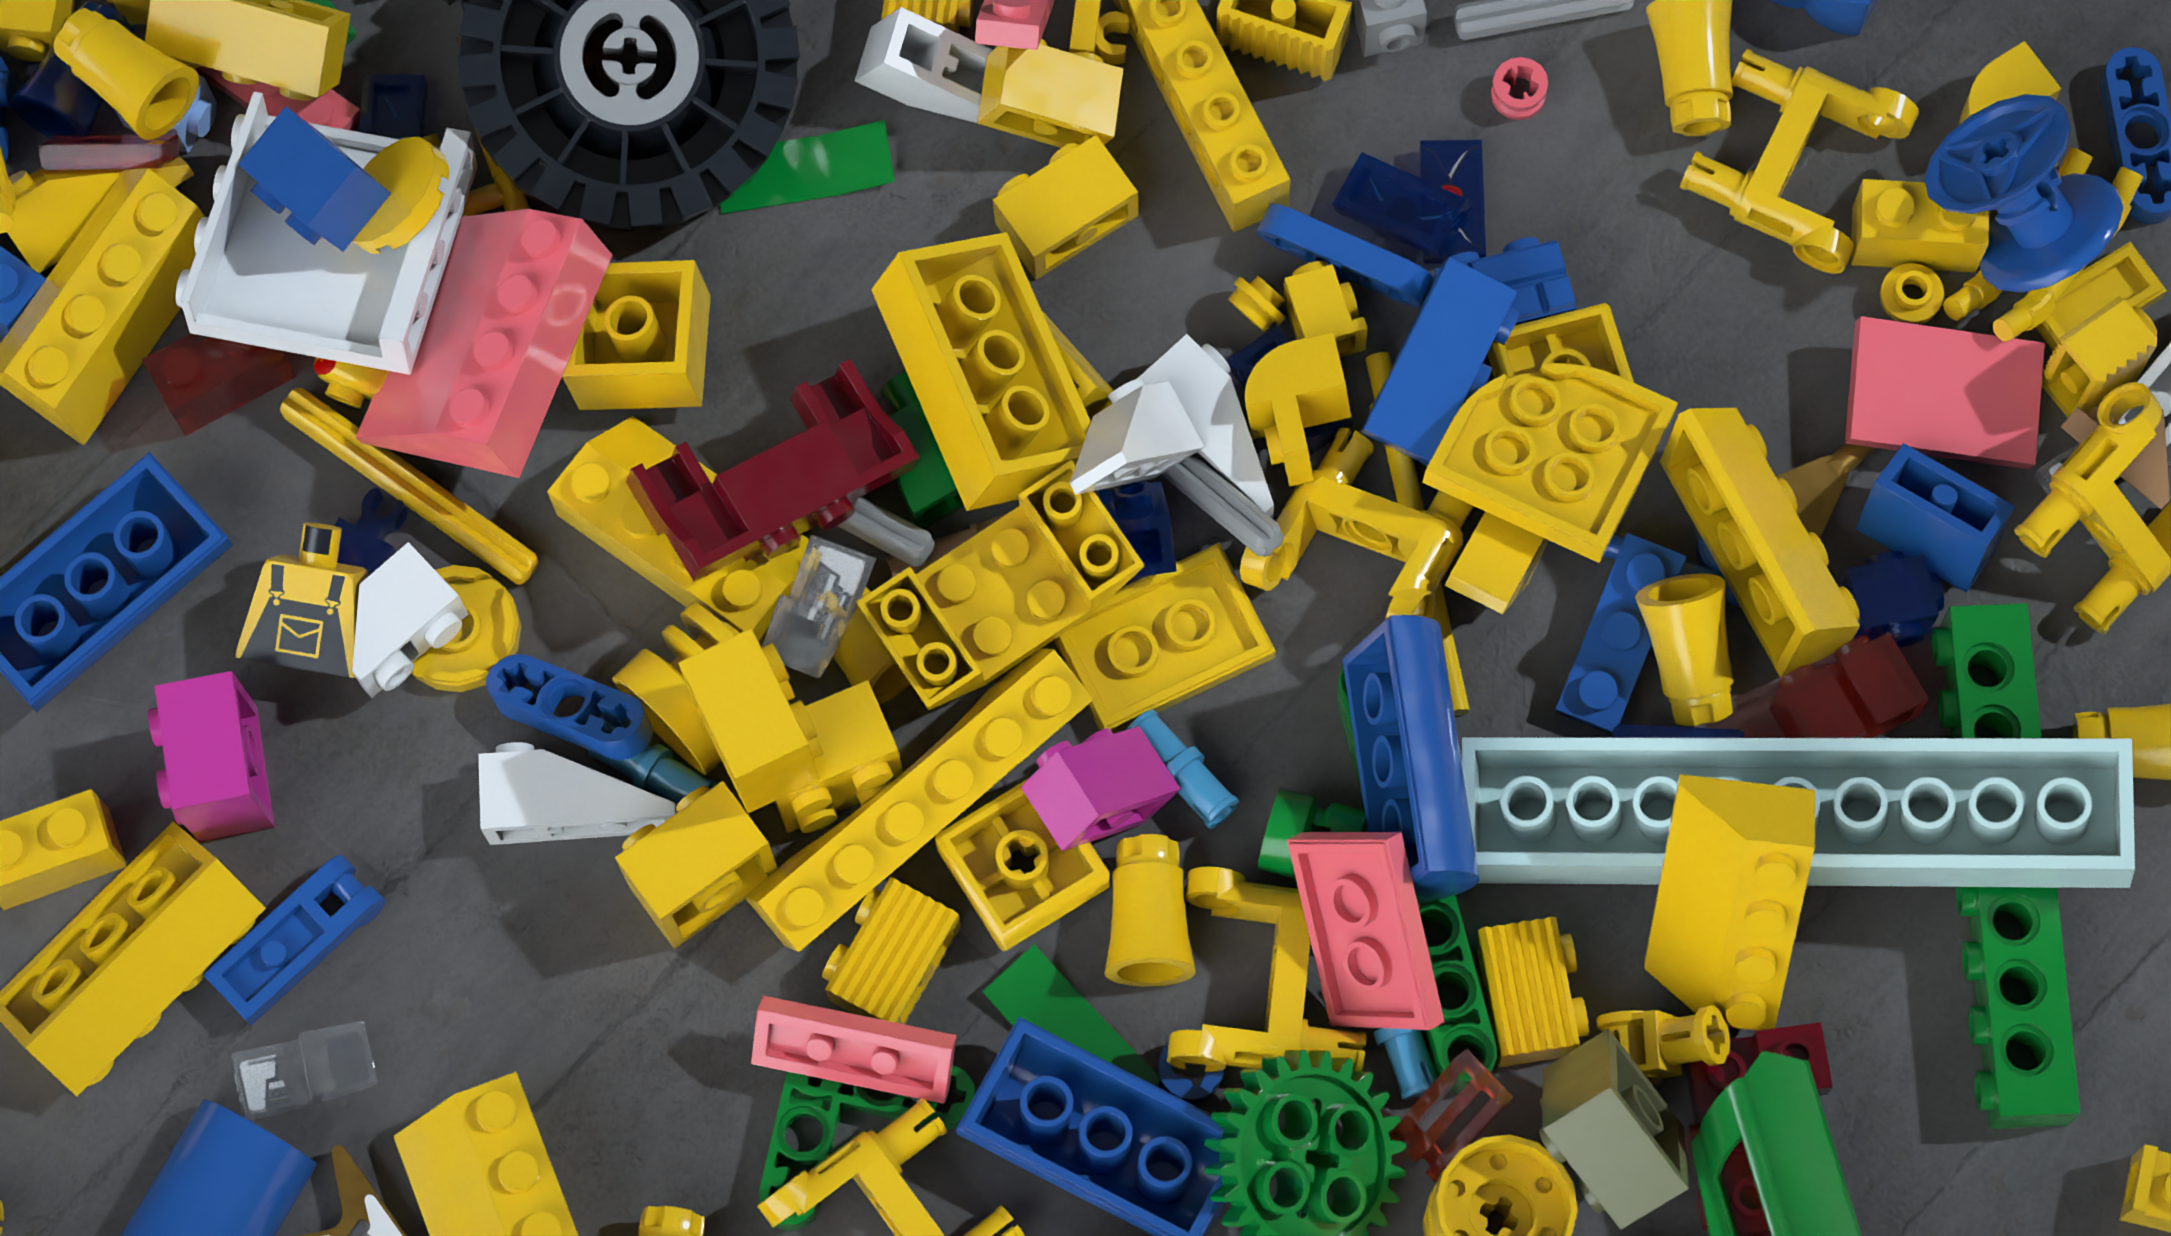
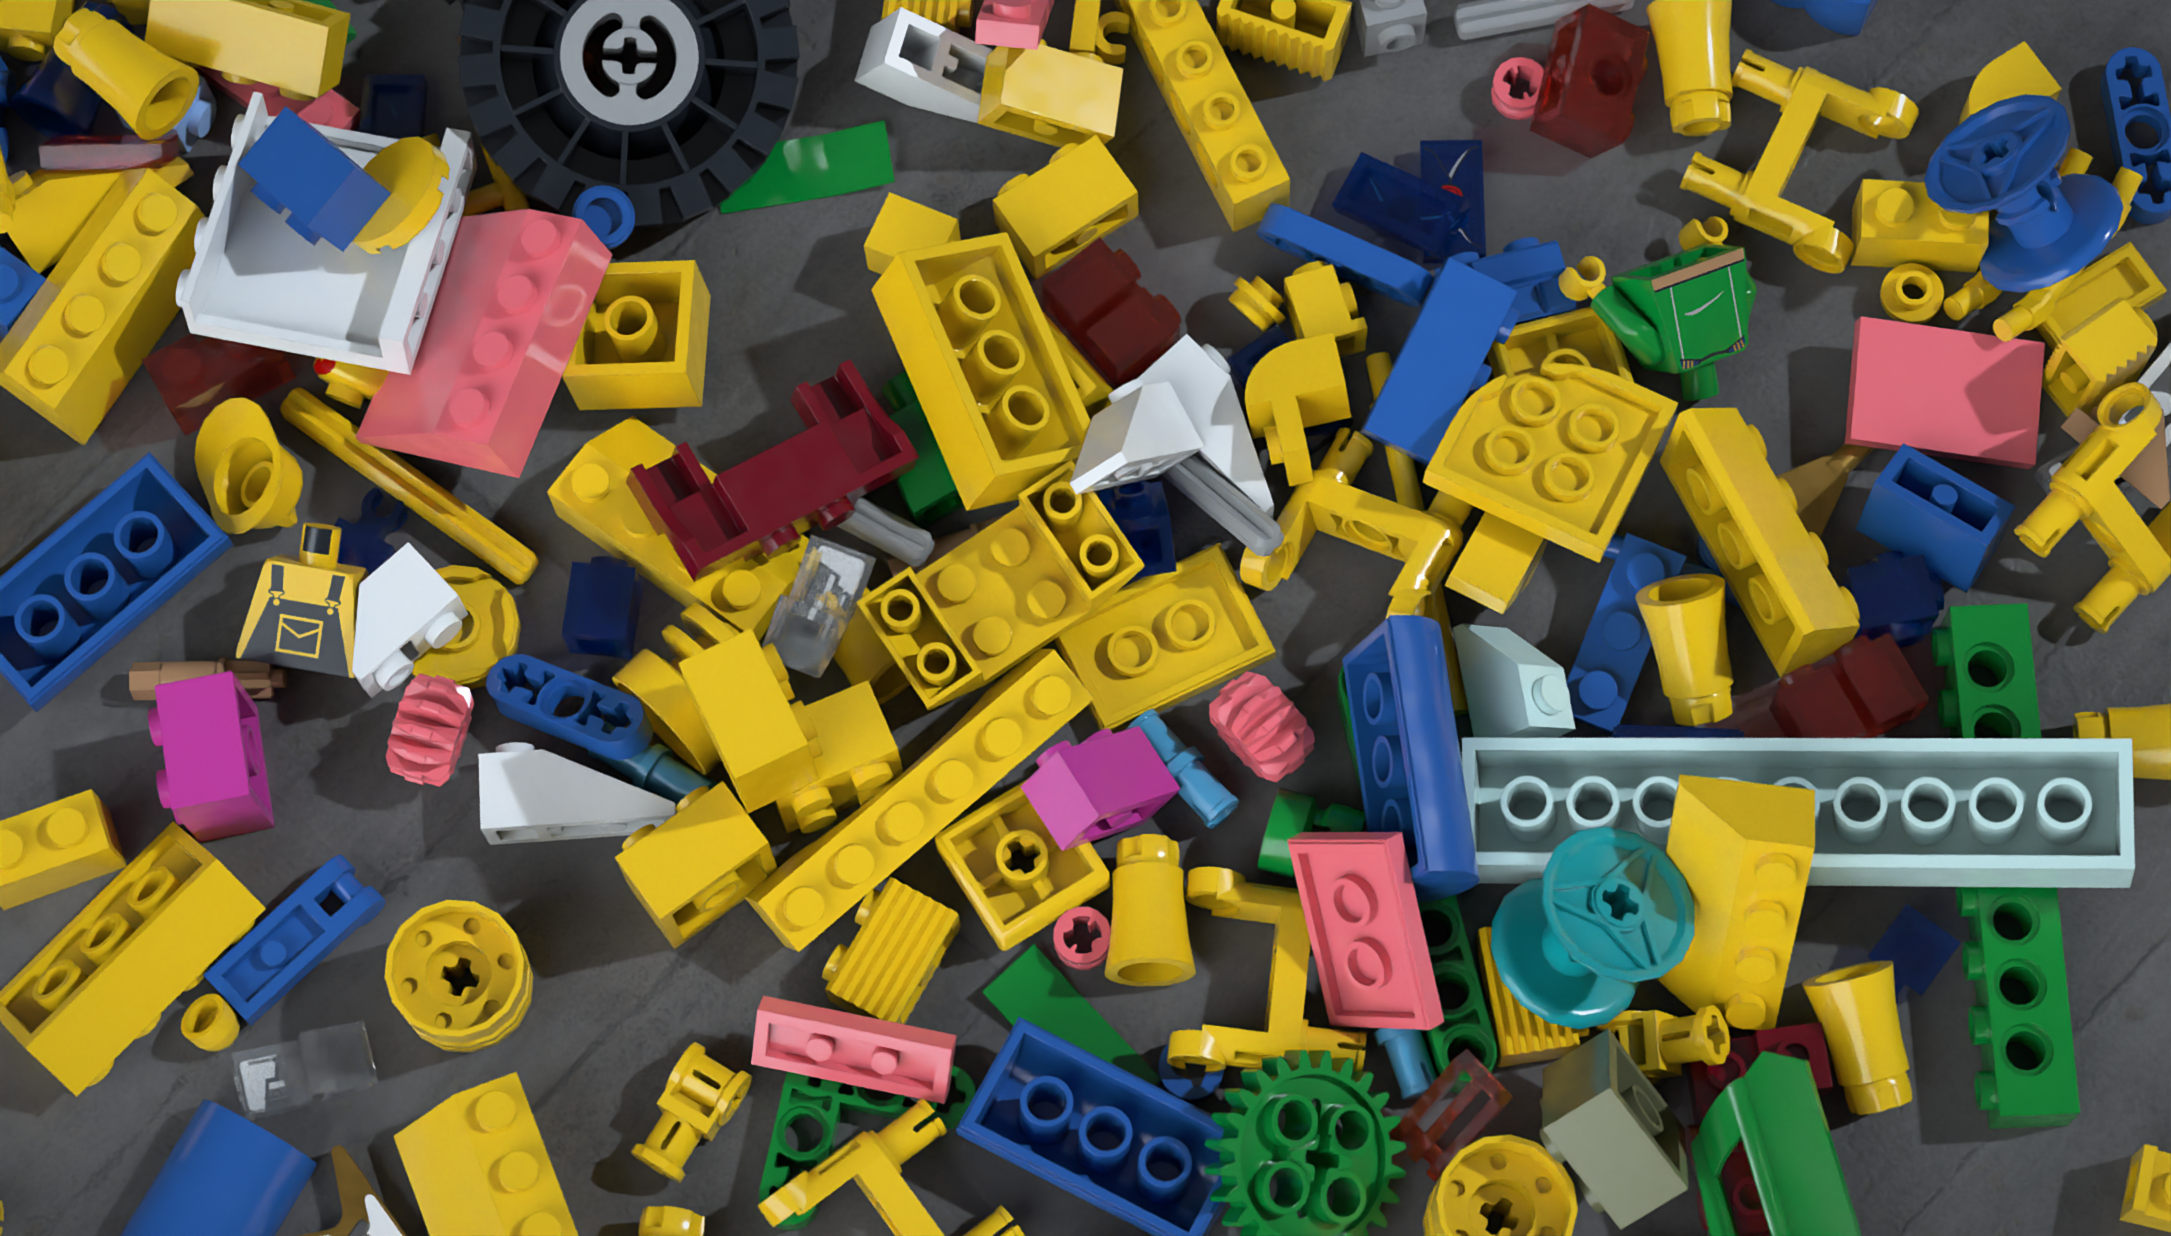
(210, 1023): none -> yellow hinge
(246, 470): none -> yellow piece
(256, 677): none -> medium nougat piece
(429, 730): none -> coral gear
(441, 944): none -> yellow wheel
(602, 608): none -> clear blue brick
(606, 213): none -> blue tile
(691, 1111): none -> yellow connector
(905, 227): none -> yellow brick
(1065, 929): none -> coral bush
(1110, 313): none -> clear red piece
(1261, 726): none -> coral gear
(1511, 685): none -> light aqua slope
(1569, 106): none -> clear red brick
(1592, 927): none -> teal piece
(1677, 309): none -> green torso
(1863, 1034): none -> yellow plant
(1916, 949): none -> clear blue plate

